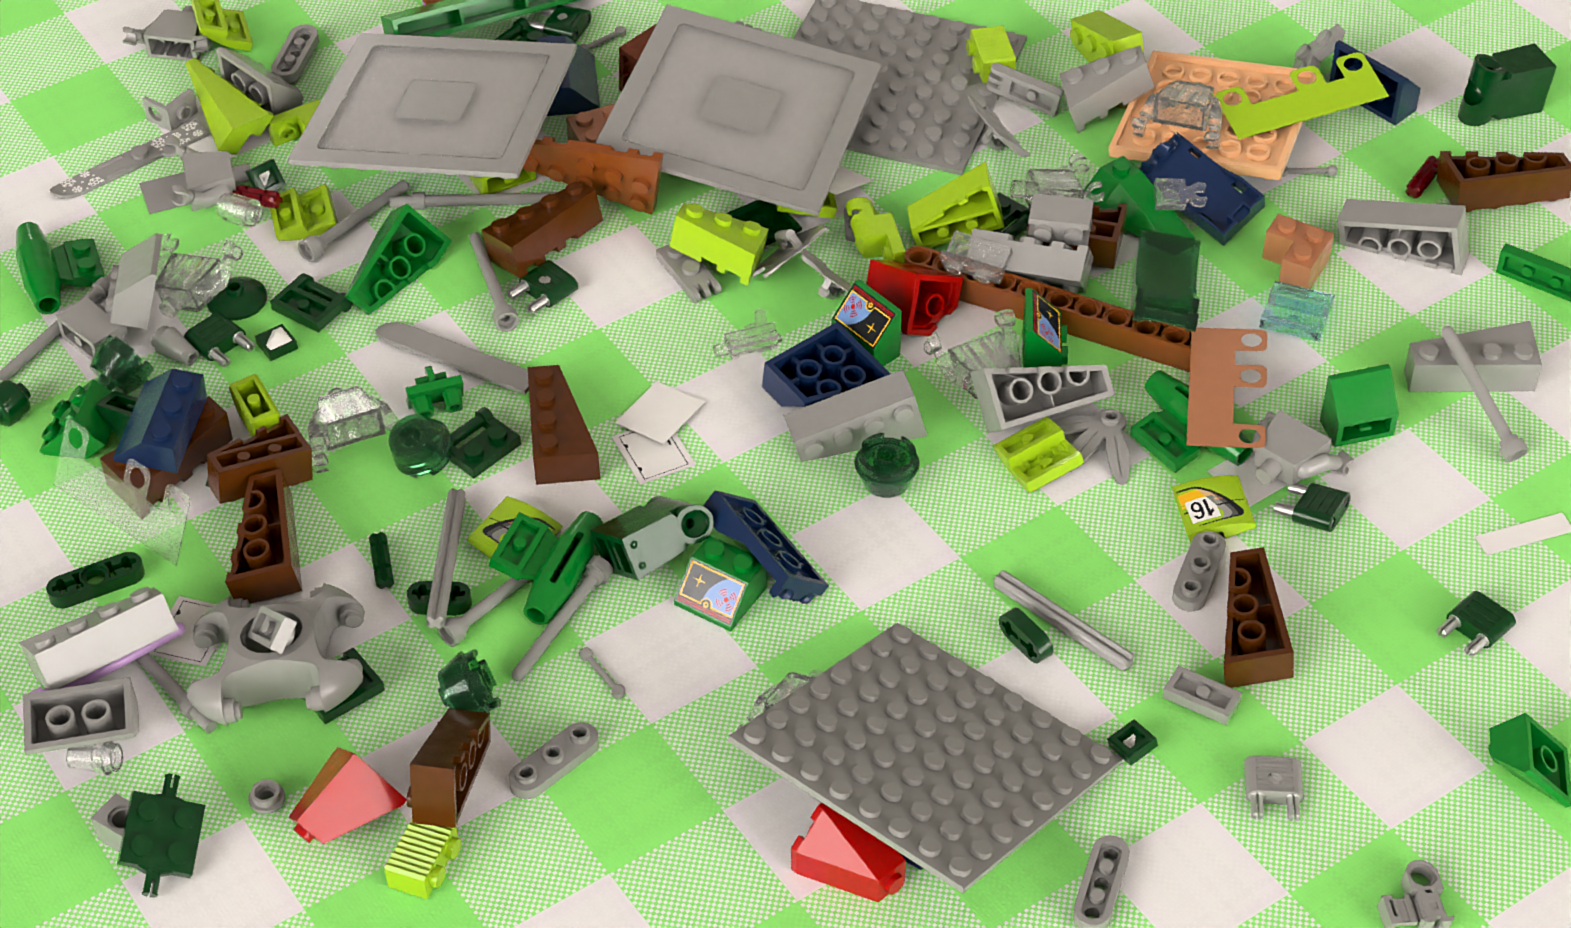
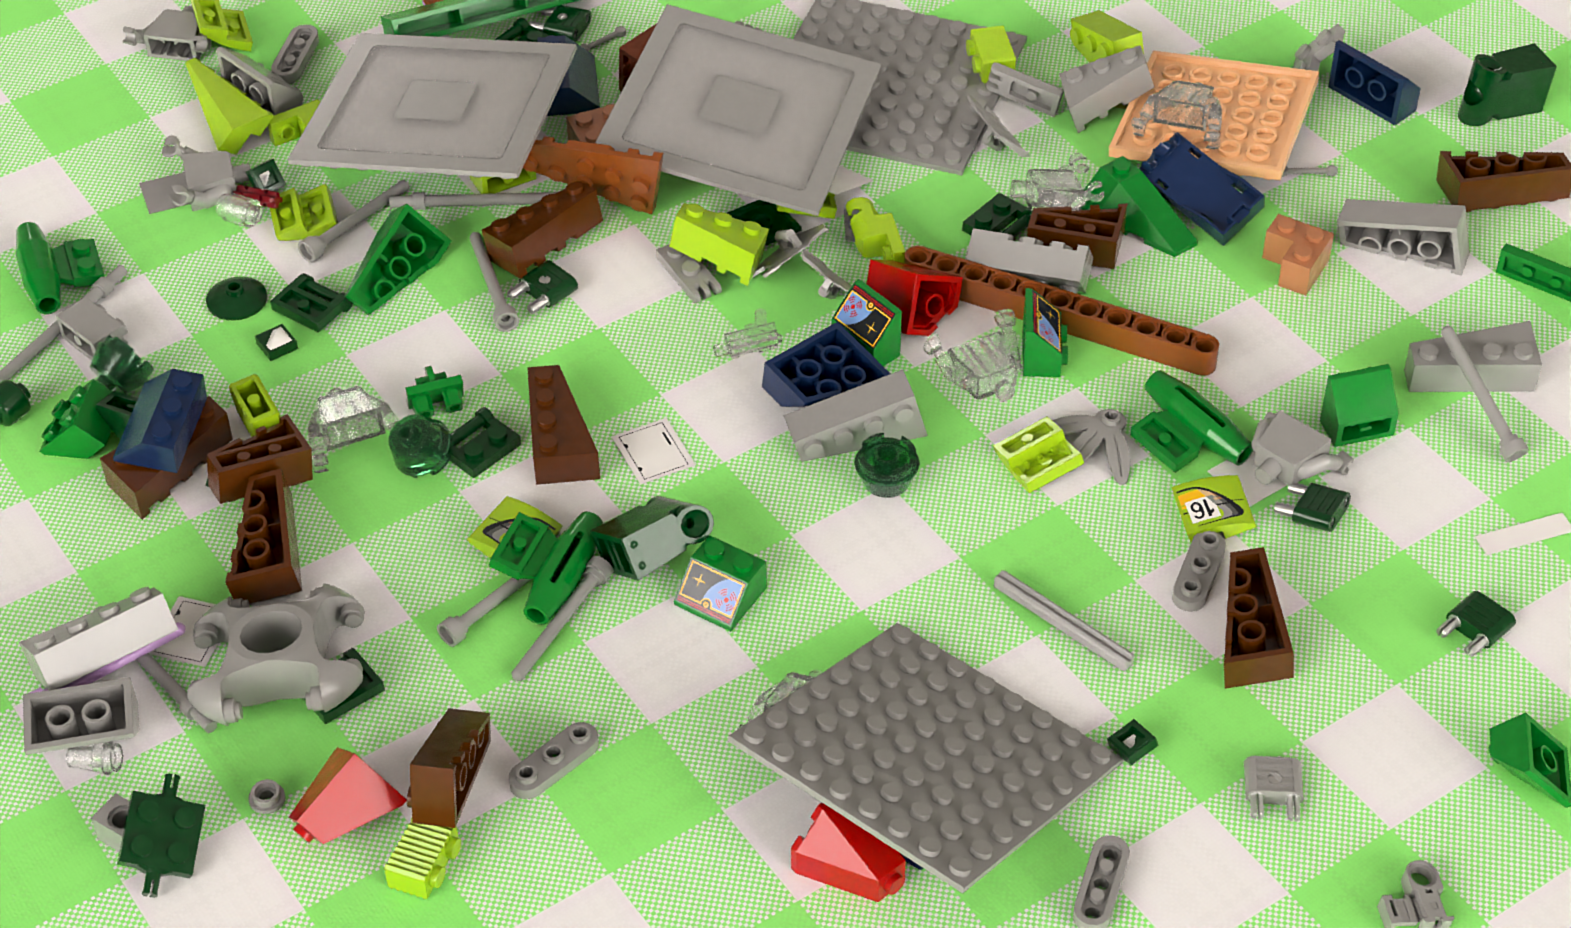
(121, 503): clear piece -> none
(121, 579): dark green beam -> none
(127, 162): light grey piece -> none
(134, 284): light grey slope -> none
(173, 345): light grey cone -> none
(174, 113): light grey bracket -> none
(191, 280): clear torso -> none
(216, 337): dark green piece -> none
(272, 629): light grey plate -> none
(381, 560): dark green axle -> none
(423, 588): dark green beam -> none
(446, 559): light grey axle -> none
(455, 355): light grey piece -> none
(467, 684): clear green cone -> none
(618, 690): light grey hinge -> none
(660, 412): white sticker -> none
(750, 524): dark blue piece -> none
(958, 205): lime wedge -> none
(976, 257): clear bracket -> none
(1026, 635): dark green beam -> none
(1027, 394): light grey wedge -> none
(1060, 219): light grey brick -> none
(1165, 280): clear green windscreen -> none
(1174, 194): clear plate -> none
(1202, 695): light grey plate -> none
(1212, 387): nougat piece -> none
(1297, 311): clear light blue slope -> none
(1306, 103): lime piece -> none
(1423, 177): dark red axle -> none

